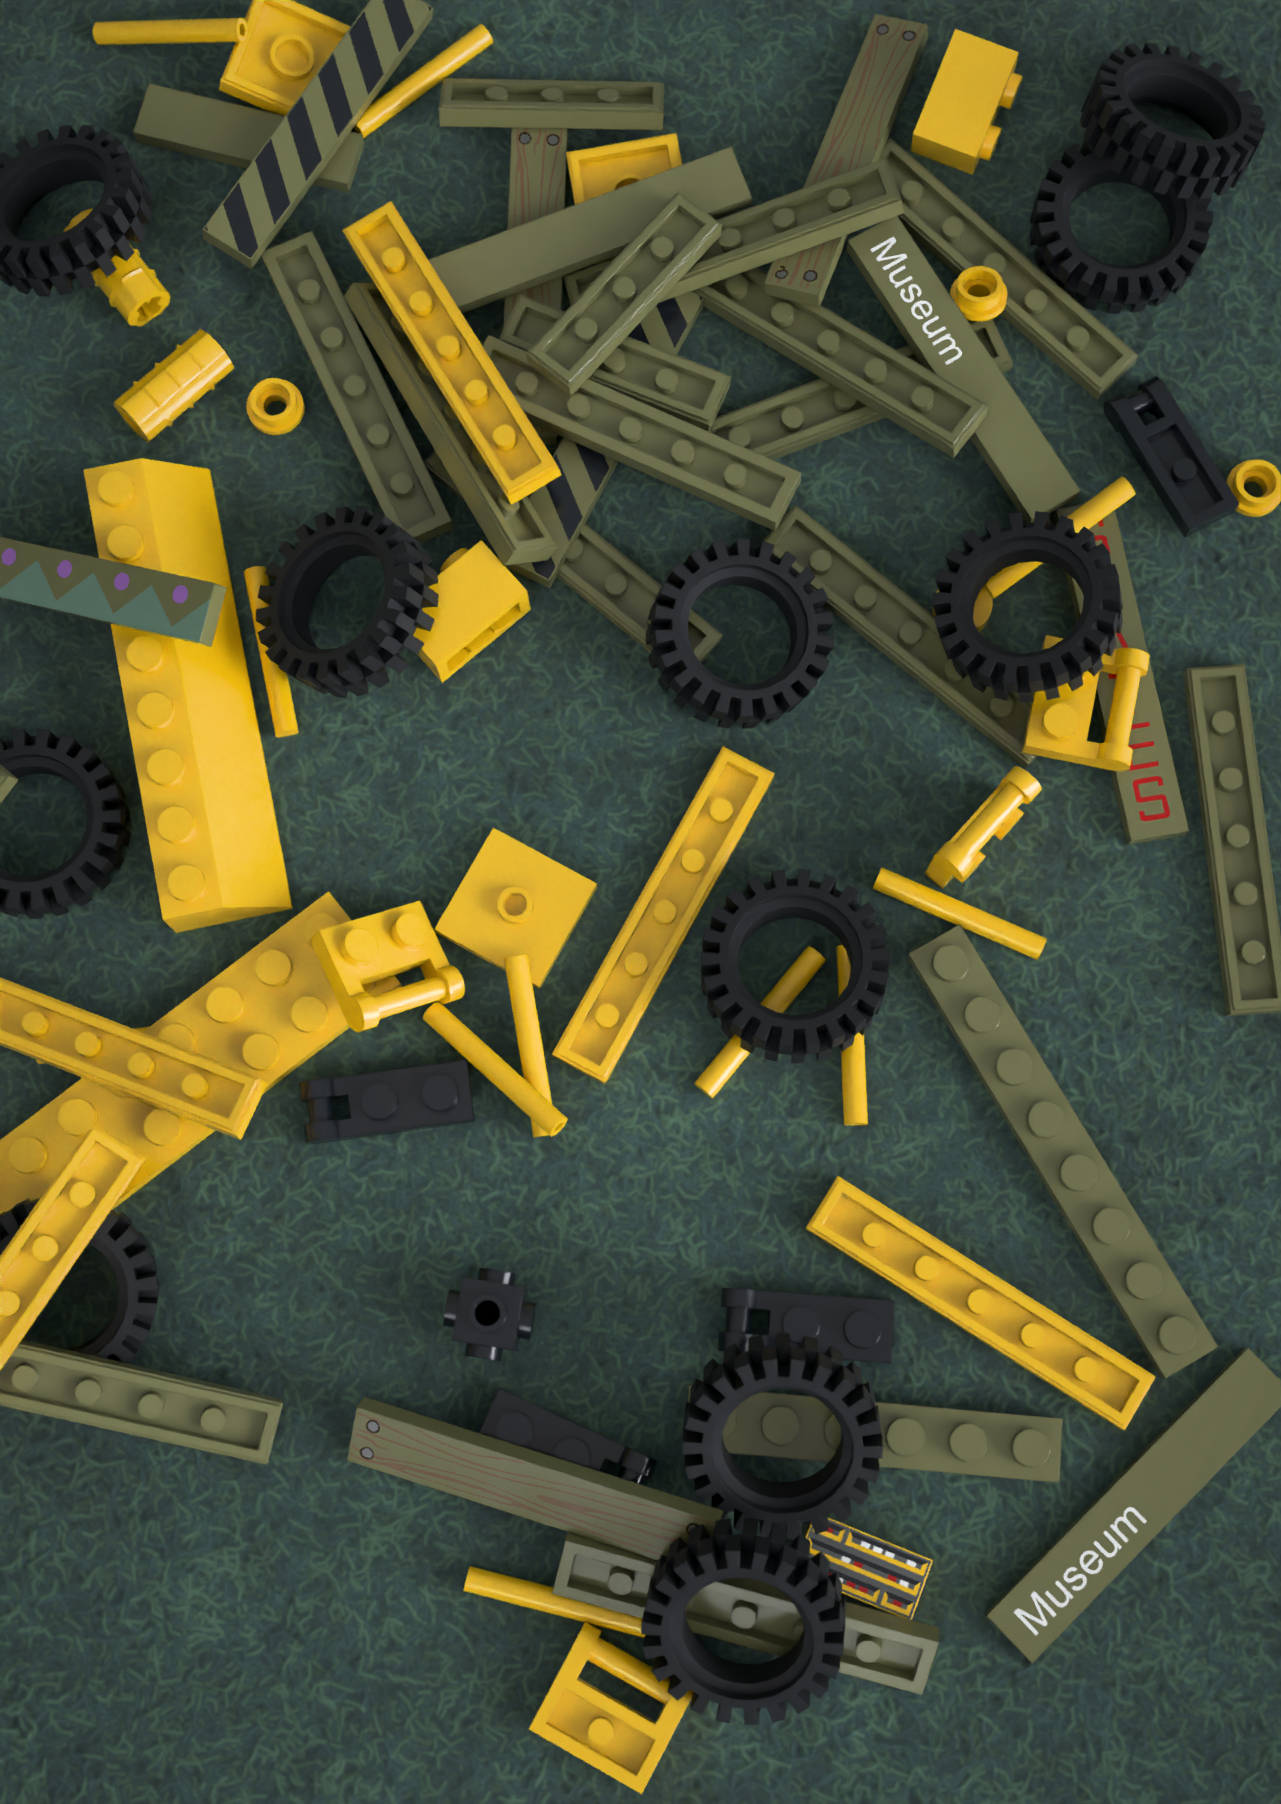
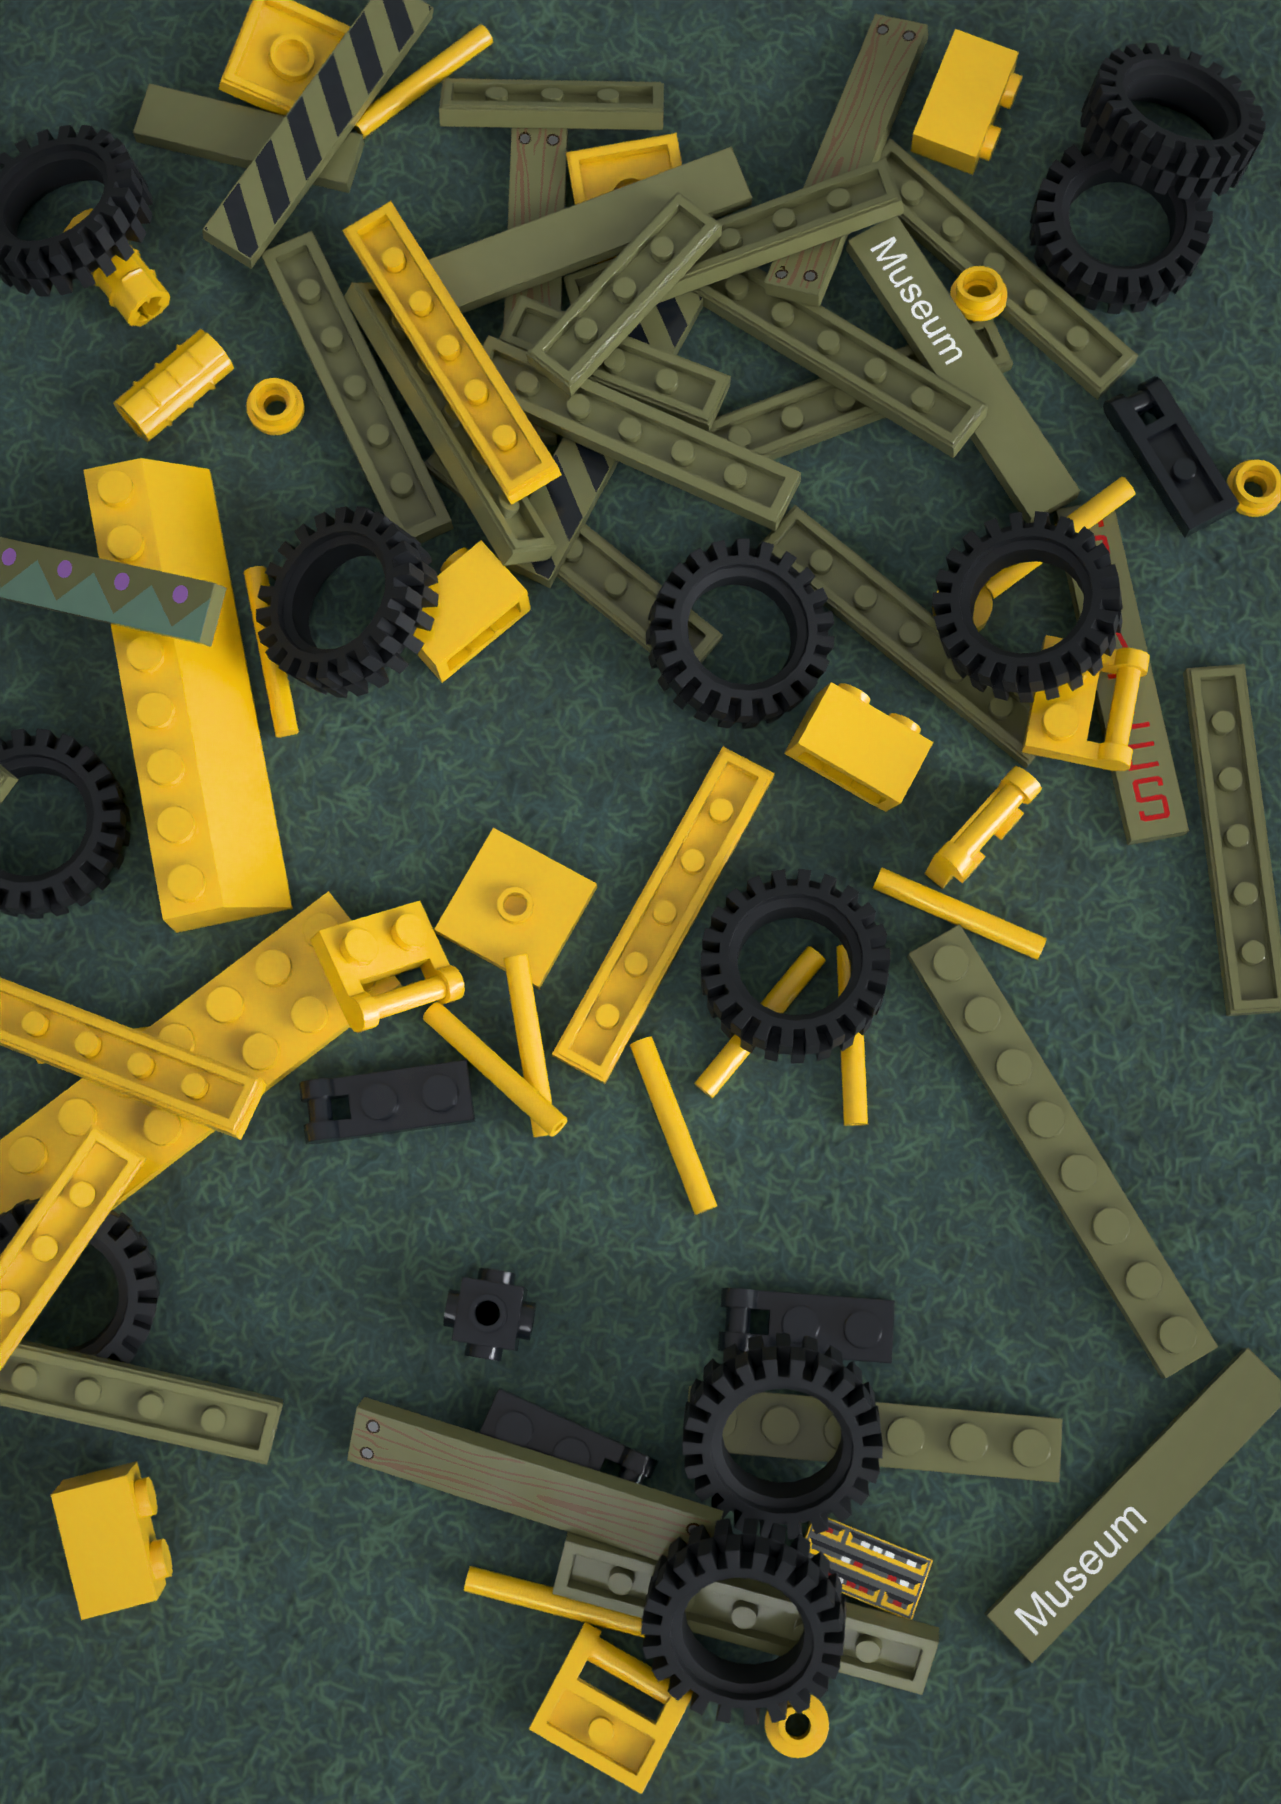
(111, 1539): none -> yellow brick
(170, 31): yellow piece -> none
(673, 1125): none -> yellow bar
(801, 1745): none -> yellow plate
(859, 746): none -> yellow brick
(981, 1303): yellow tile -> none

